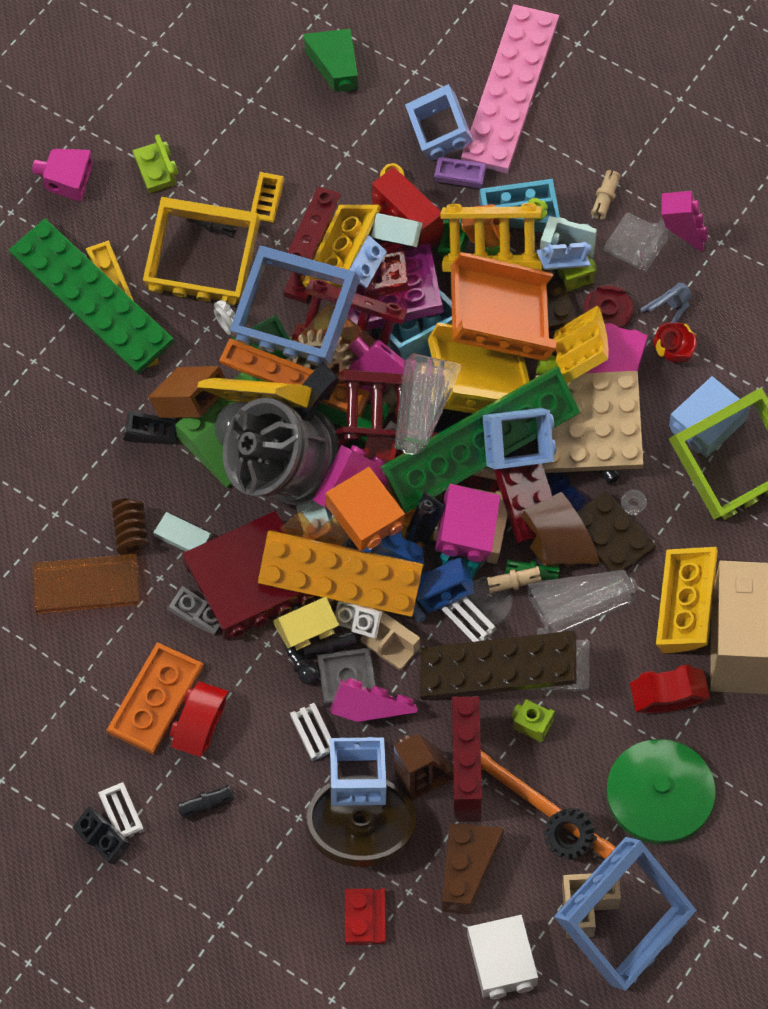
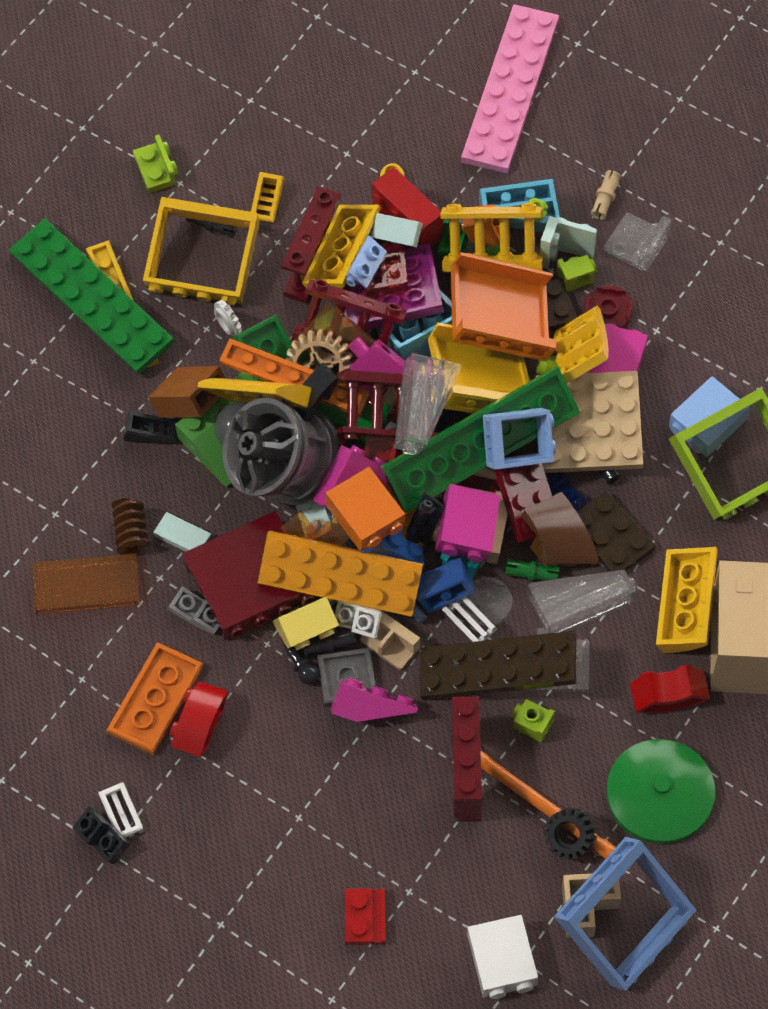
(65, 172): dark pink torso -> none
(205, 801): black pin -> none
(304, 712): white tile -> none
(307, 267): medium blue window -> none
(333, 57): green slope -> none
(357, 790): light blue window -> none
(361, 832): dark brown dish -> none
(420, 766): reddish brown wedge -> none
(430, 105): light blue window -> none
(460, 172): medium lavender plate -> none
(467, 864): reddish brown wedge -> none
(514, 579): tan pin -> none
(564, 257): light blue hinge -> none
(633, 495): clear plate -> none
(675, 298): sand blue plant -> none
(675, 342): red hair -> none
(683, 218): dark pink slope -> none

